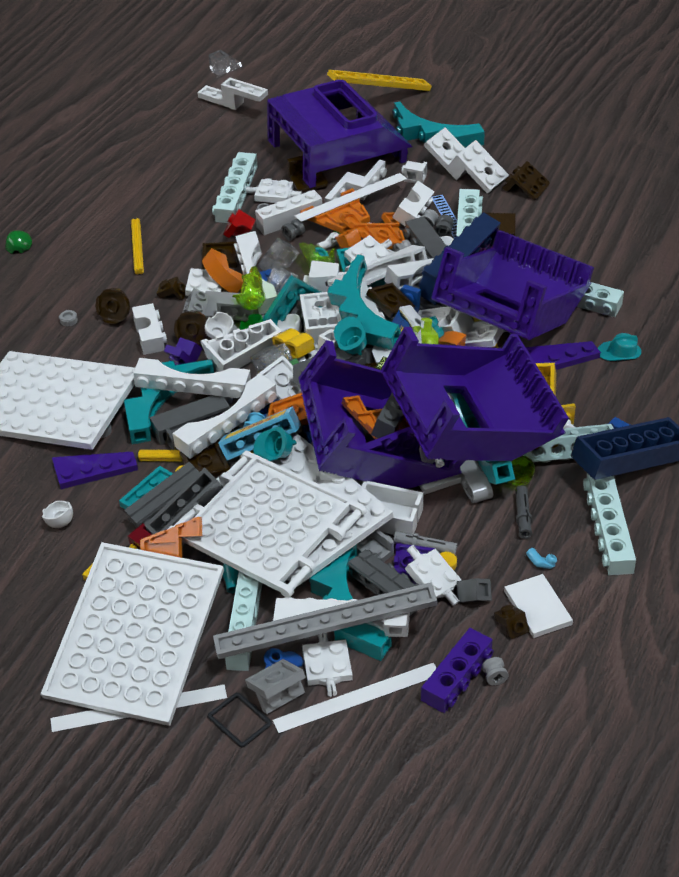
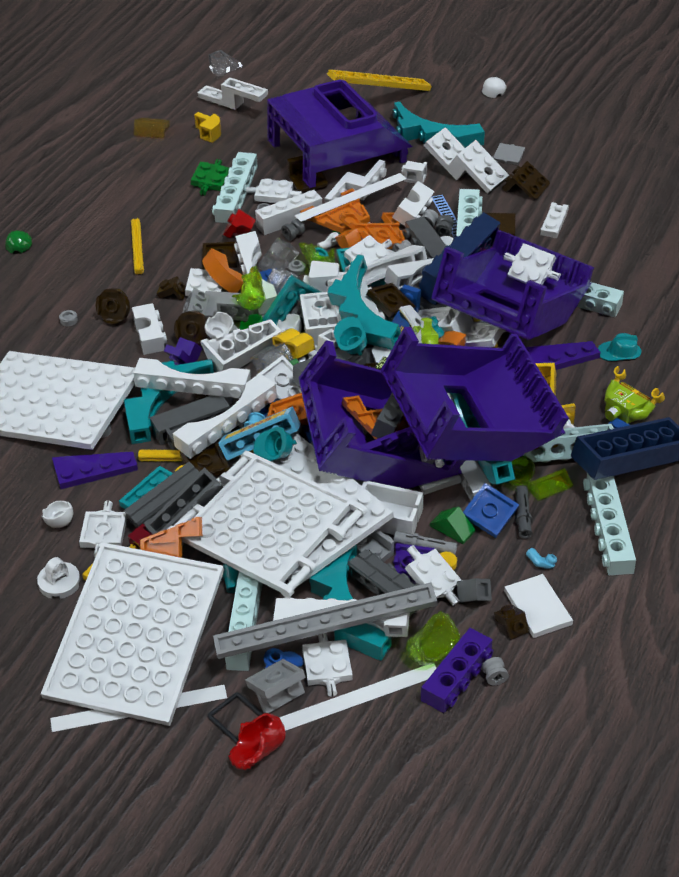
(58, 579): none -> white tile
(103, 527): none -> white plate
(150, 127): none -> clear yellow bracket
(208, 126): none -> yellow brick
(209, 176): none -> green plate
(257, 740): none -> red piece
(297, 267): none -> light grey plate
(437, 640): none -> clear neon green piece
(453, 524): none -> green slope
(490, 510): none -> blue plate
(493, 87): none -> white hair
(509, 154): none -> light grey piece
(531, 265): none -> white plate
(550, 484): none -> clear neon green slope
(554, 220): none -> white plate
(628, 403): none -> lime torso

